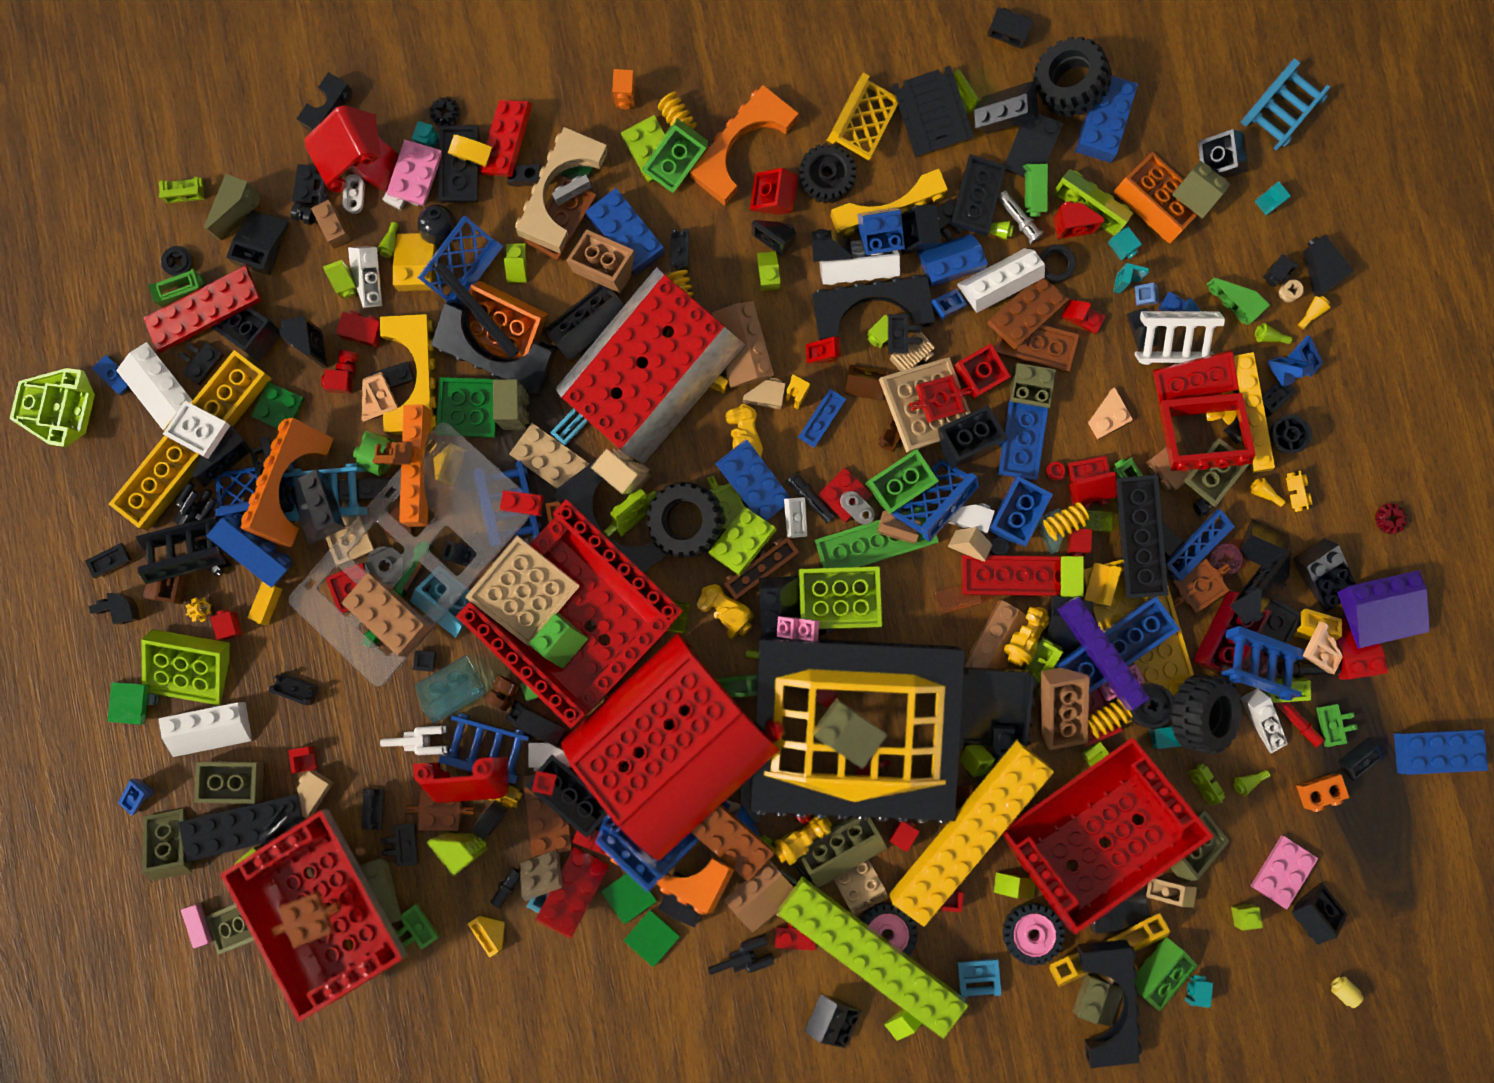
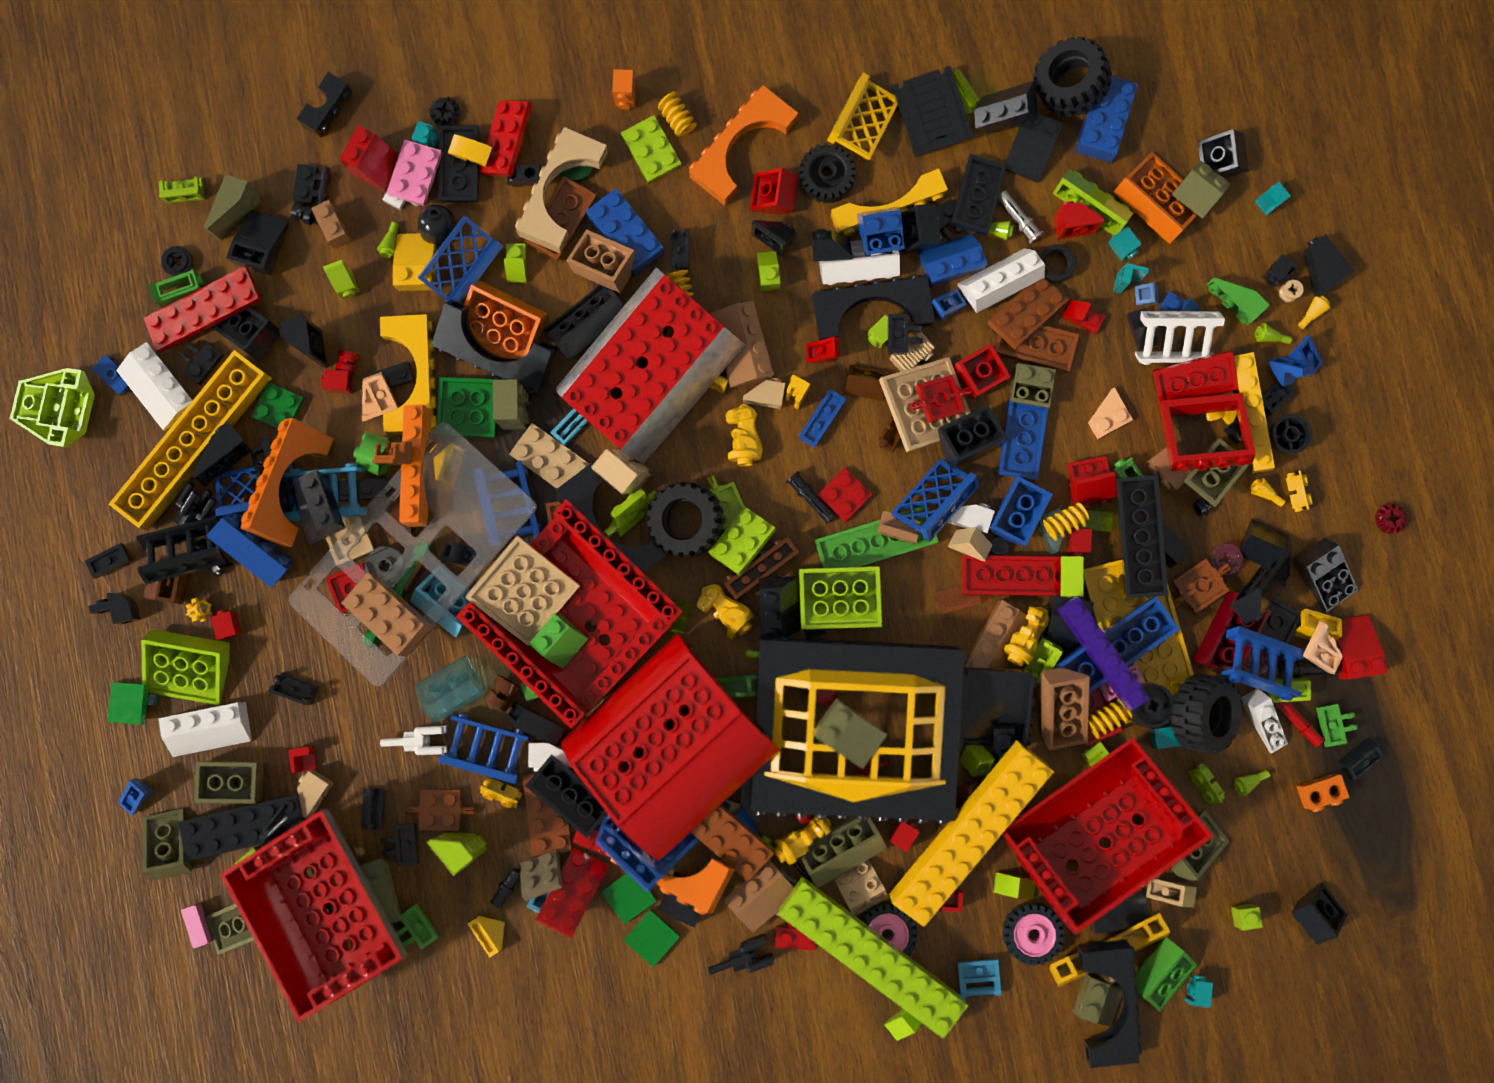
(196, 429): white plate -> none
(264, 604): yellow panel -> none
(306, 919): dark orange plate -> none
(341, 141): red windscreen -> none
(353, 195): white plate -> none
(359, 328): red brick -> none
(366, 274): white slope -> none
(424, 661): black plate -> none
(478, 312): black axle -> none
(488, 781): red windscreen -> none
(489, 820): black tyre -> none
(521, 503): red plate -> none
(543, 783): red plate -> none
(576, 187): light grey plate -> none
(675, 155): bright green slope -> none
(753, 480): blue plate -> none
(774, 730): red plate -> none
(795, 517): white plate -> none
(798, 628): bright pink slope -> none
(832, 1021): black slope -> none
(857, 508): light grey plate -> none
(902, 481): bright green slope -> none
(1010, 27): black brick -> none
(1036, 189): bright green window -> none
(1055, 471): red plate -> none
(1102, 584): yellow panel -> none
(1201, 547): blue fence -> none
(1279, 88): dark azure fence -> none
(1284, 872): bright pink plate -> none
(1347, 992): light yellow brick -> none
(1386, 609): dark purple slope -> none
(1440, 751): blue brick -> none

